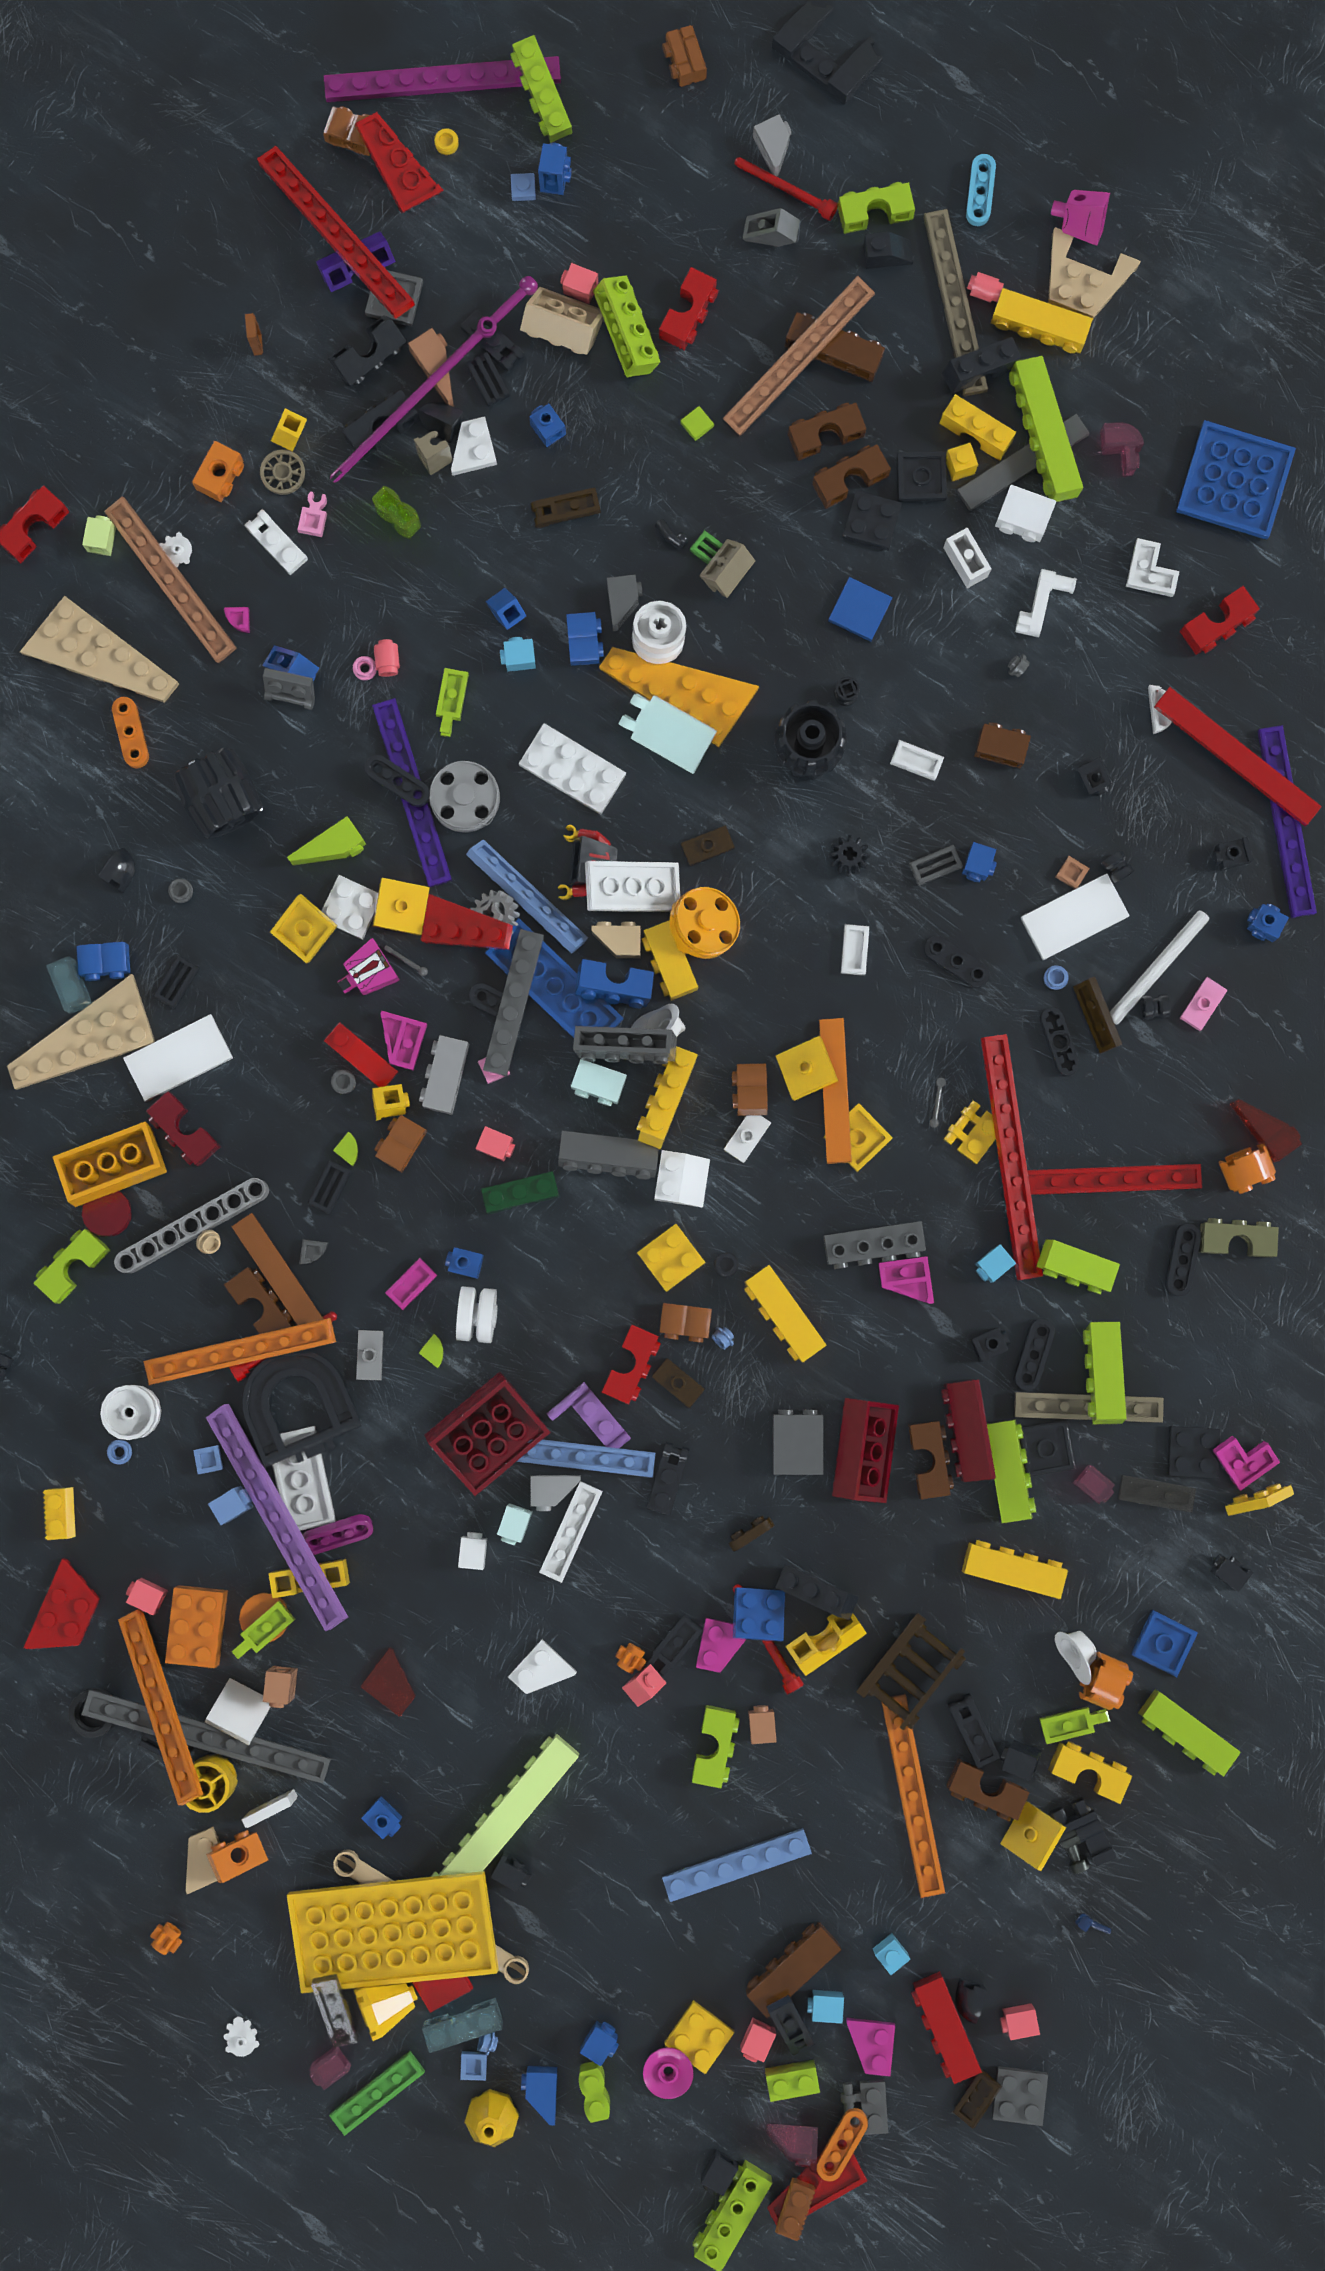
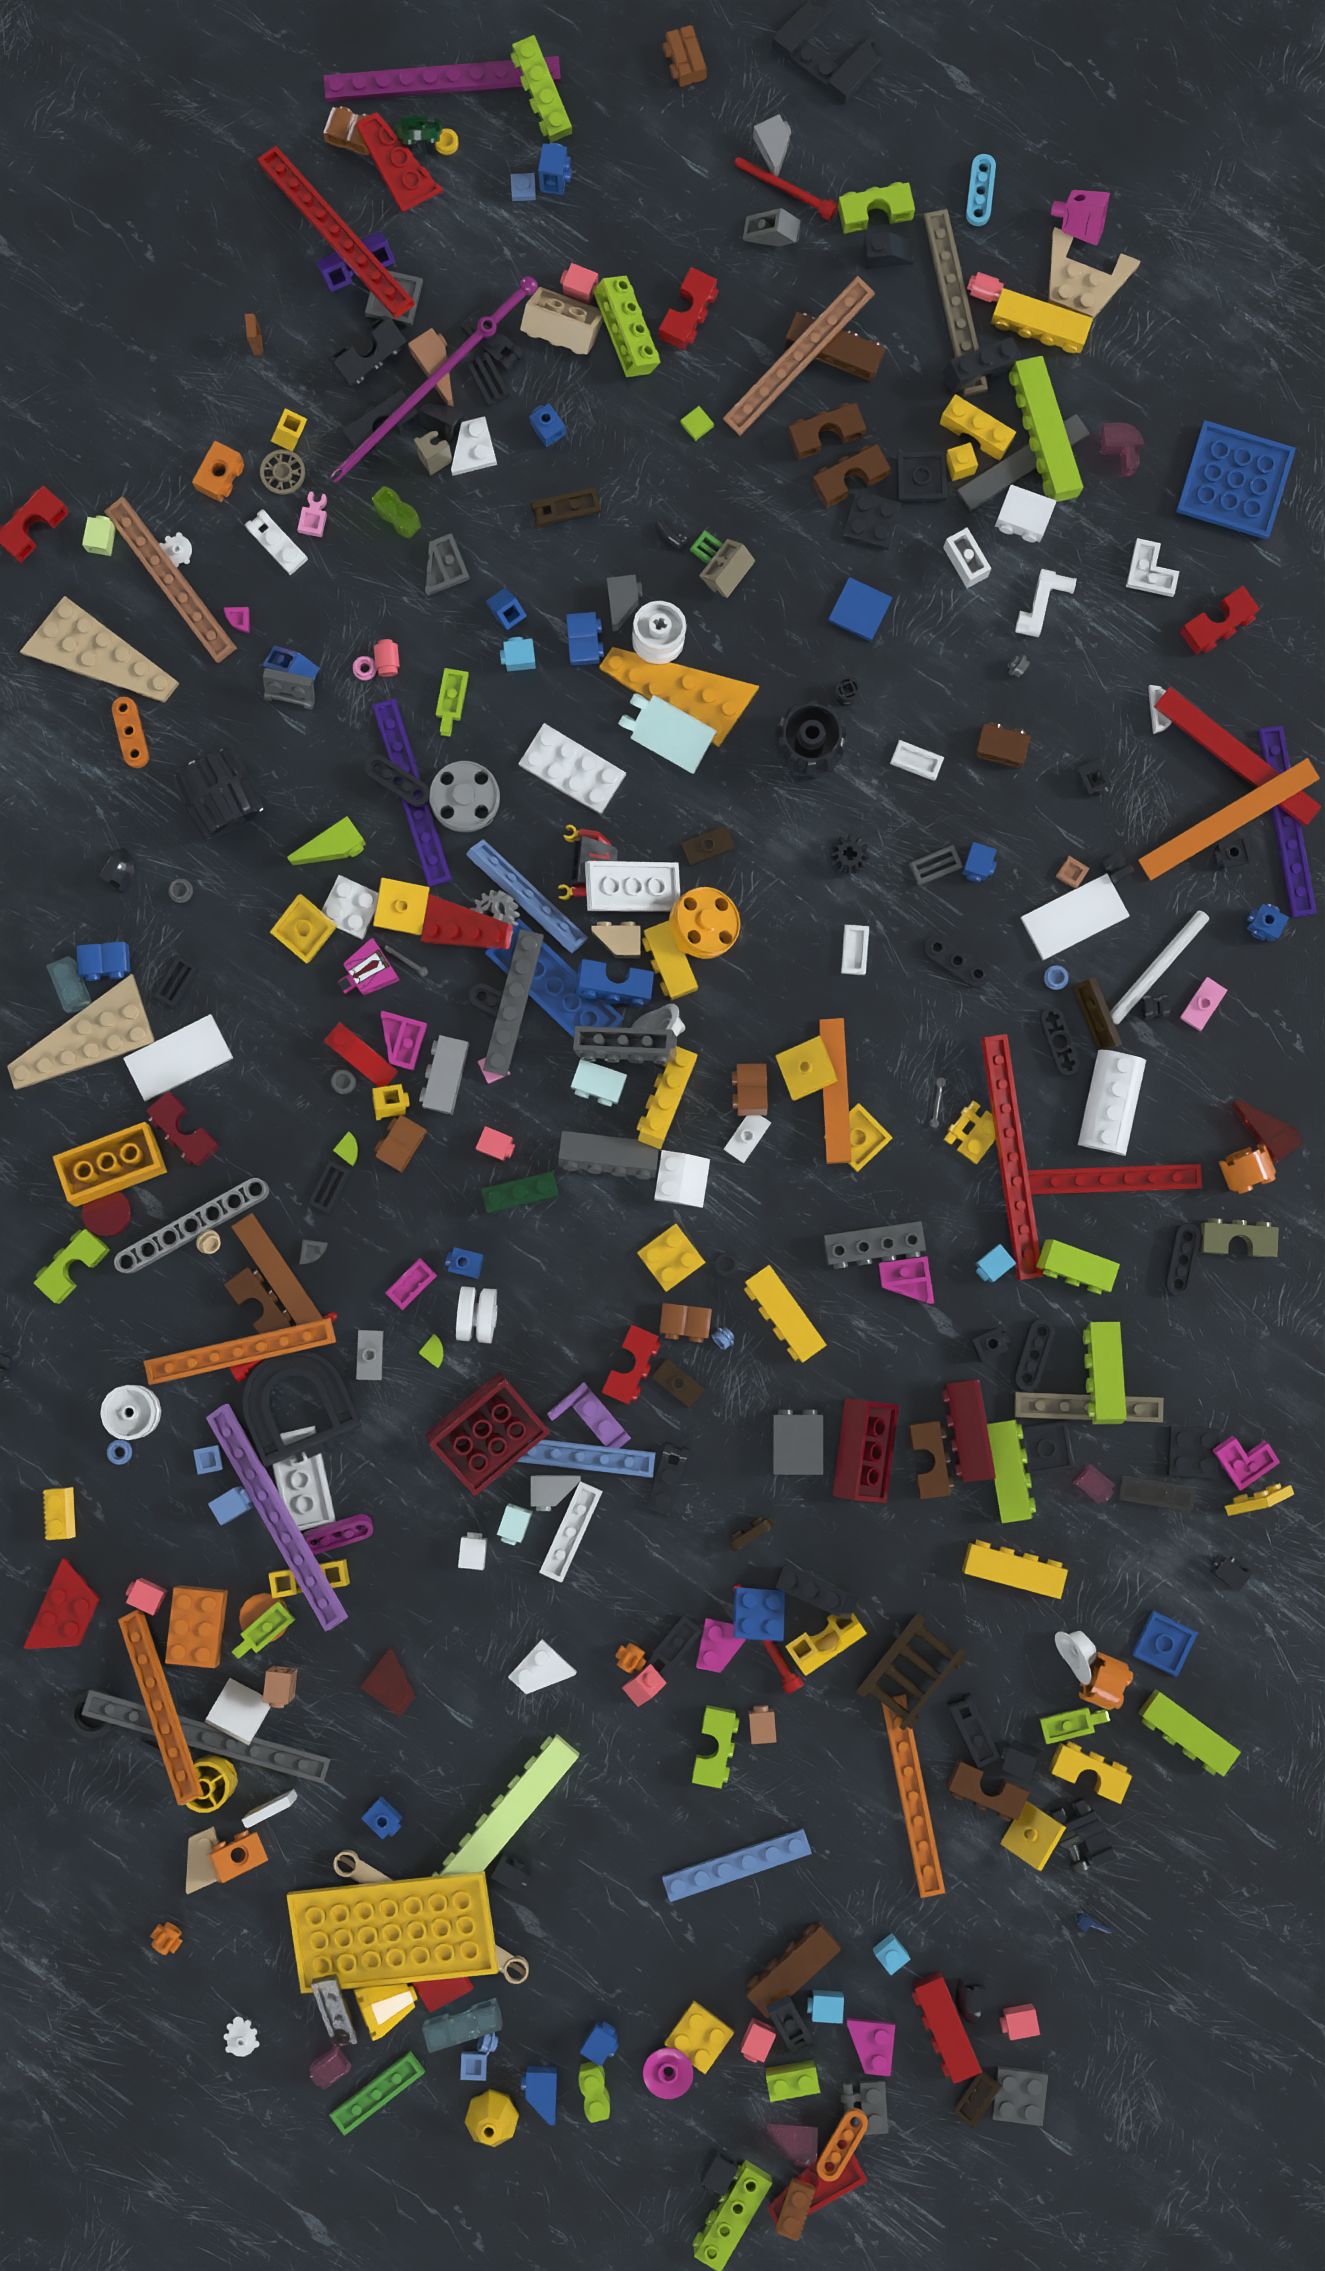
(418, 128): none -> dark green plate
(444, 565): none -> dark grey wing
(1112, 1102): none -> white container
(1228, 819): none -> orange tile

